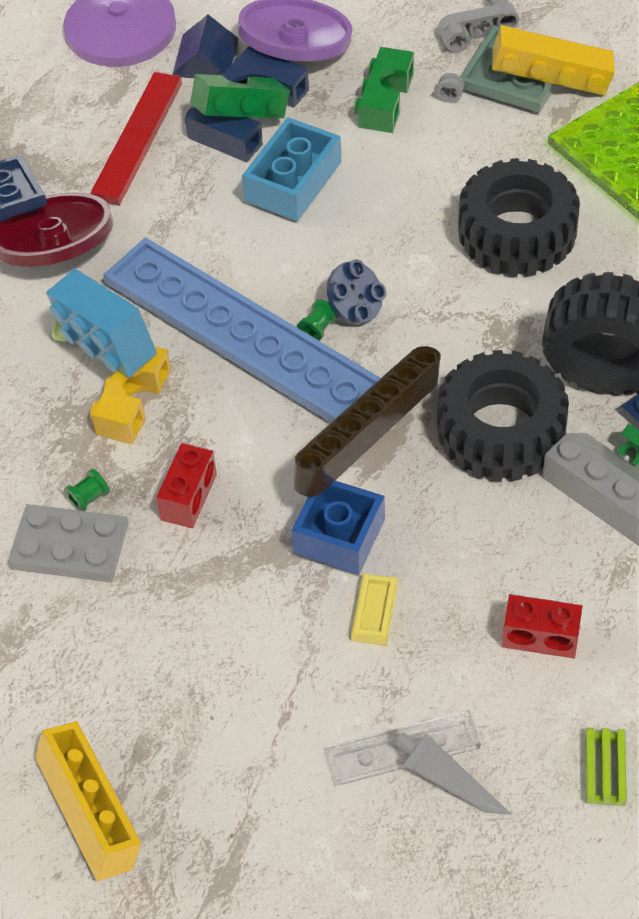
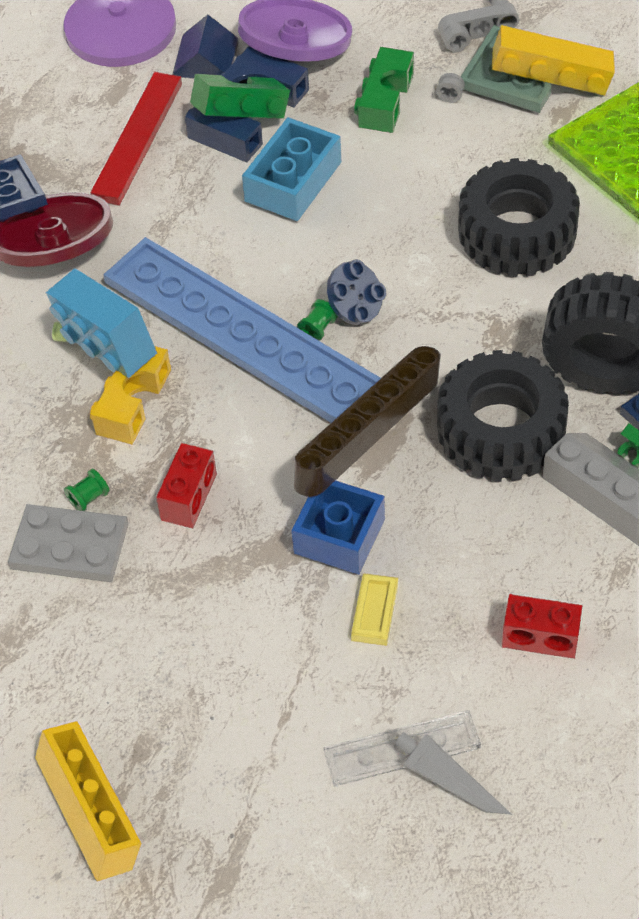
(606, 737): lime tile -> none

